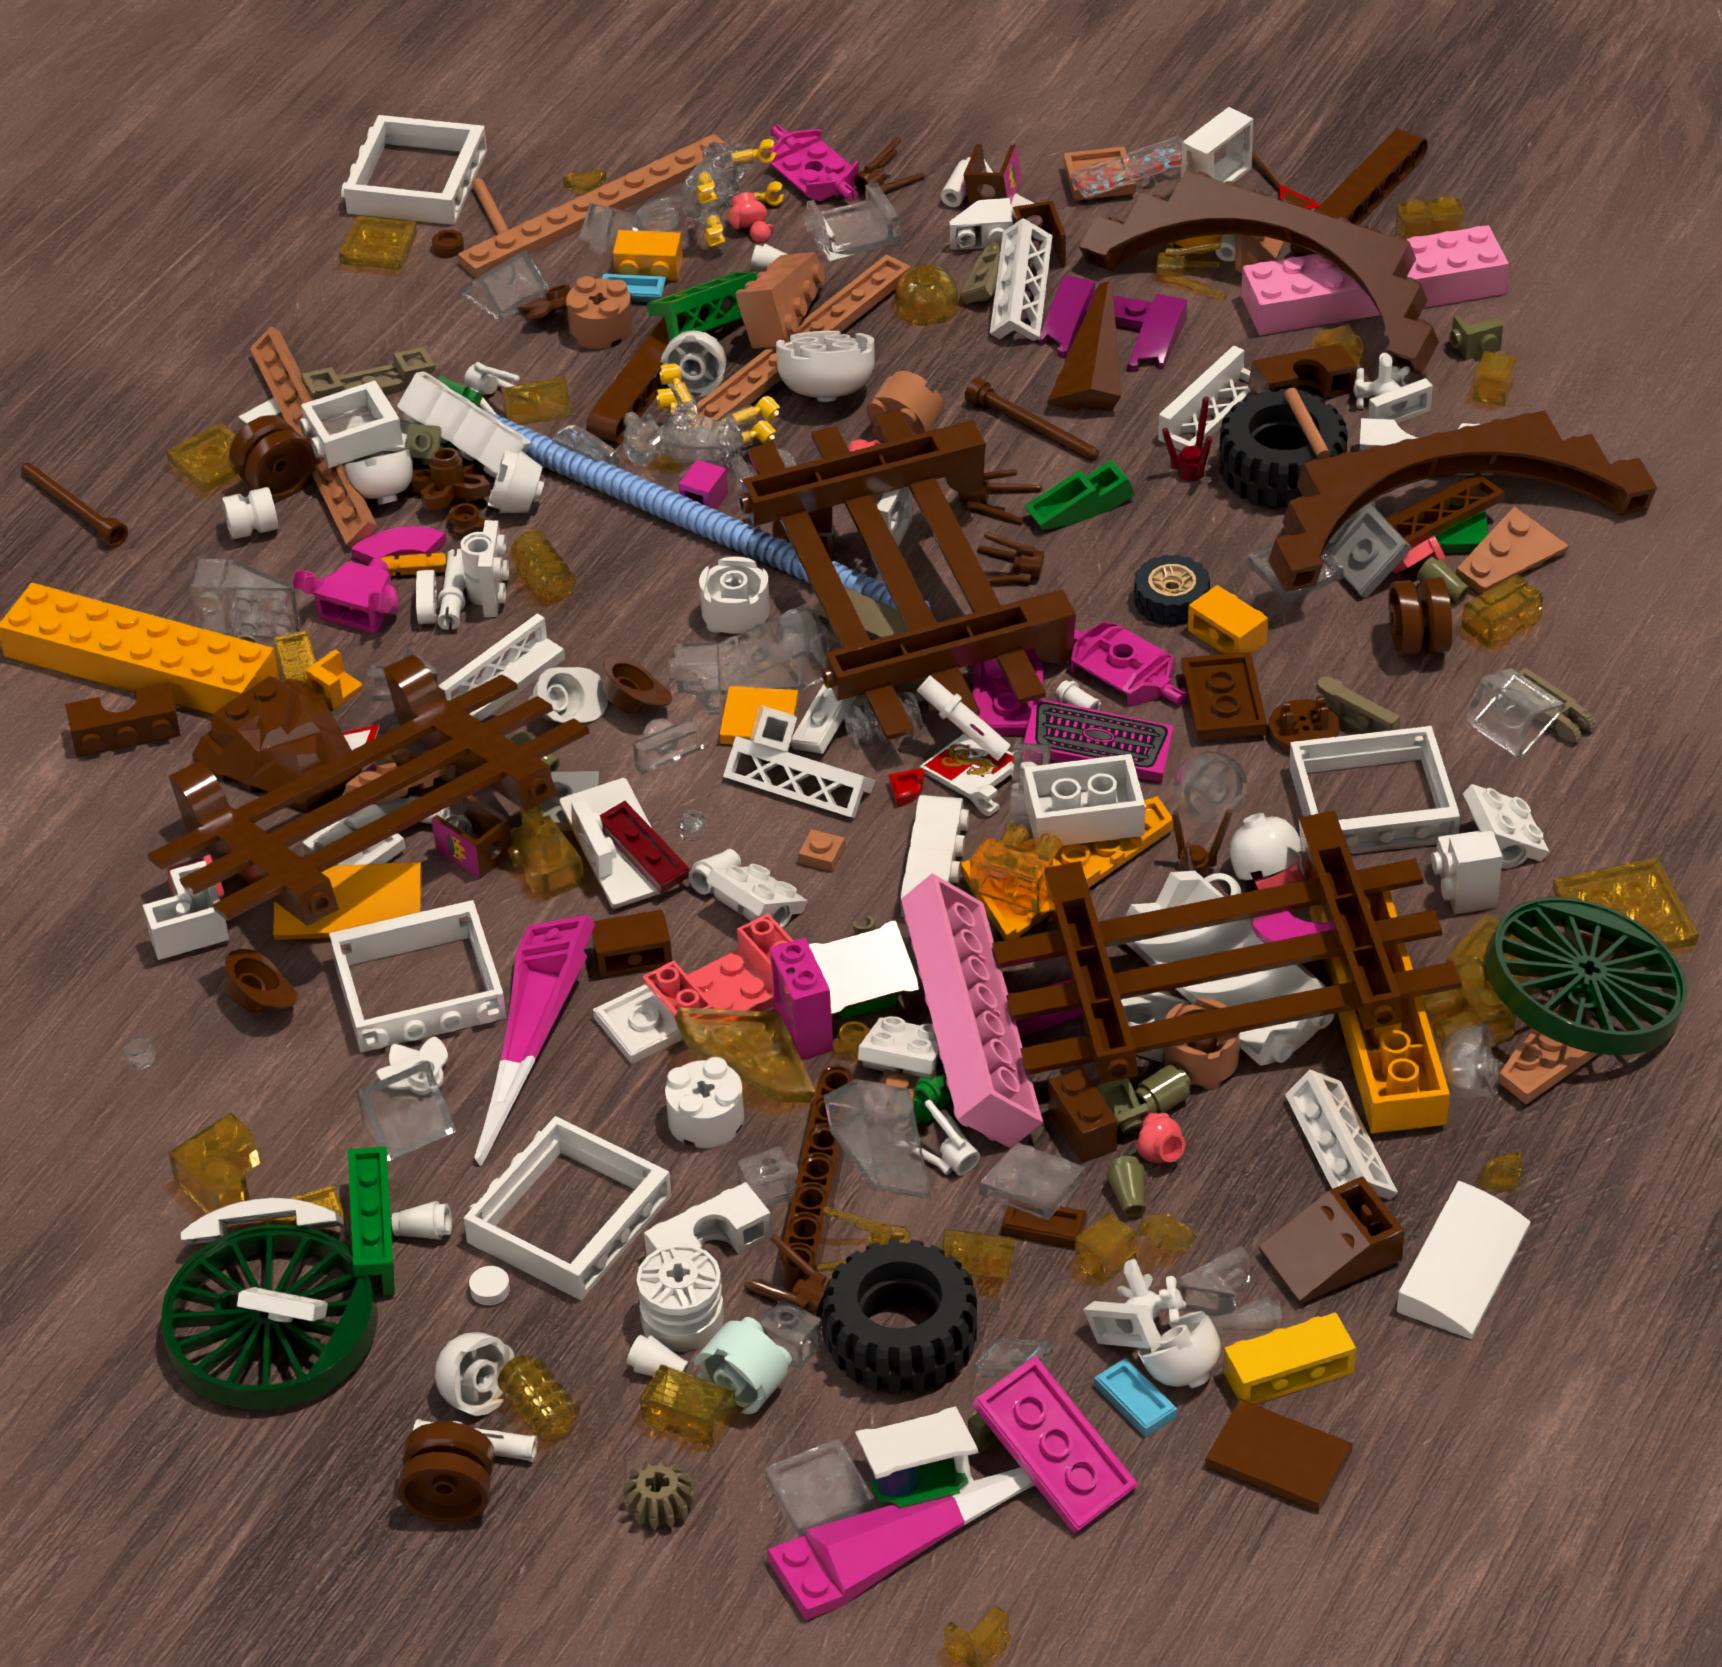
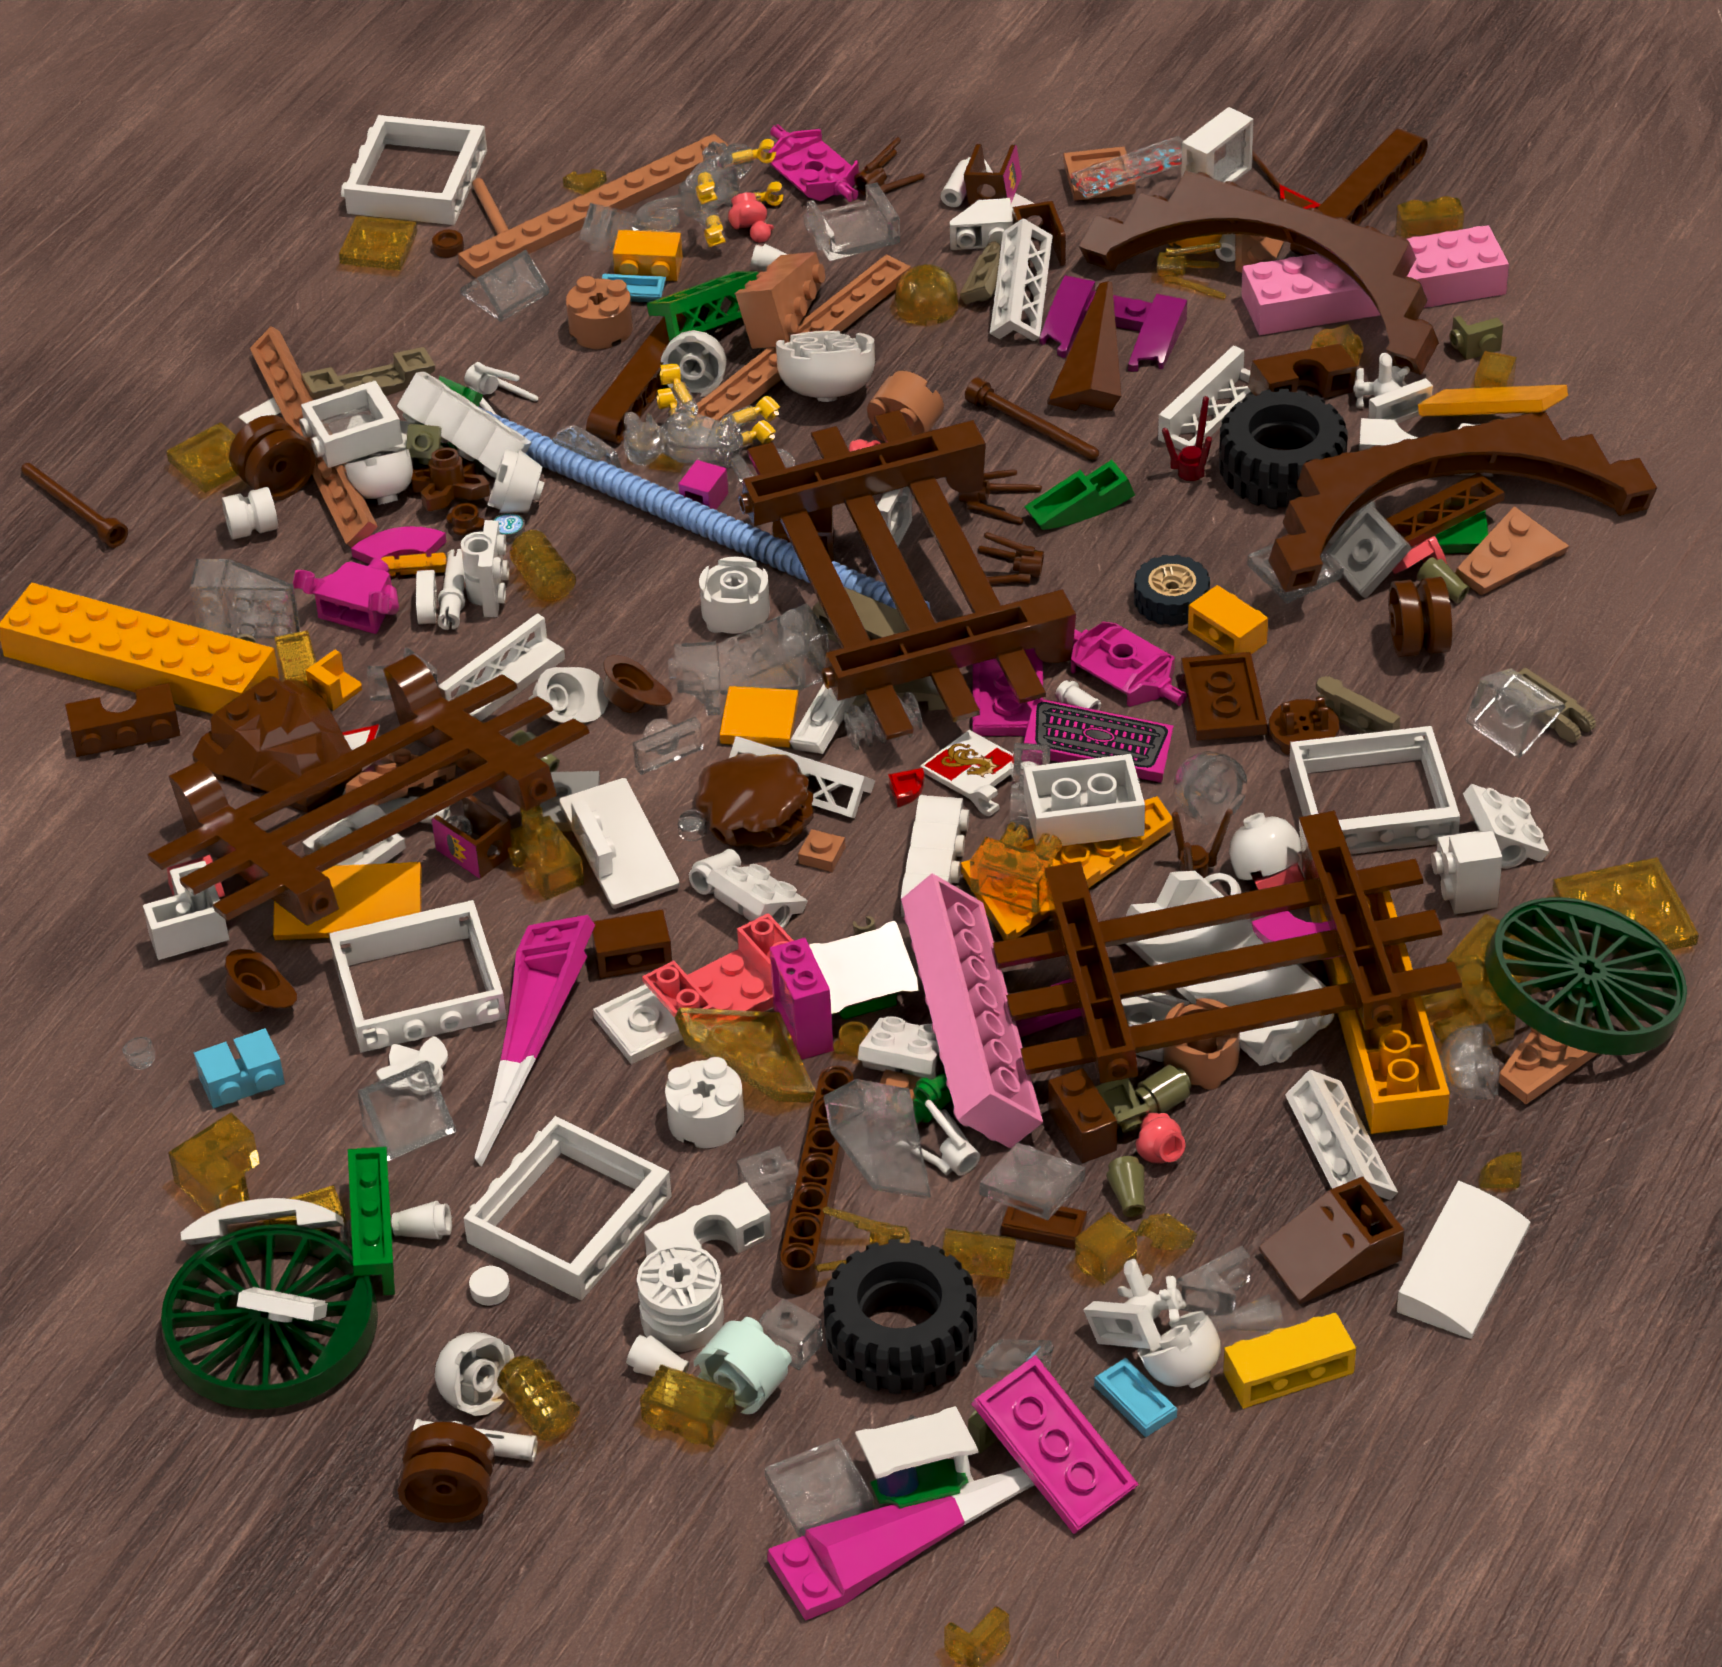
(231, 1079): none -> medium azure piece
(510, 525): none -> tile
(537, 401): clear yellow slope -> none
(540, 307): reddish brown plate -> none
(643, 847): dark red tile -> none
(658, 1494): dark tan gear -> none
(755, 800): none -> reddish brown piece
(773, 728): white brick -> none
(805, 1294): reddish brown plant -> none
(962, 717): white pin -> none
(1279, 1455): reddish brown tile -> none
(1306, 423): nougat bar -> none
(1493, 400): none -> light orange tile
(1502, 611): clear yellow brick -> none

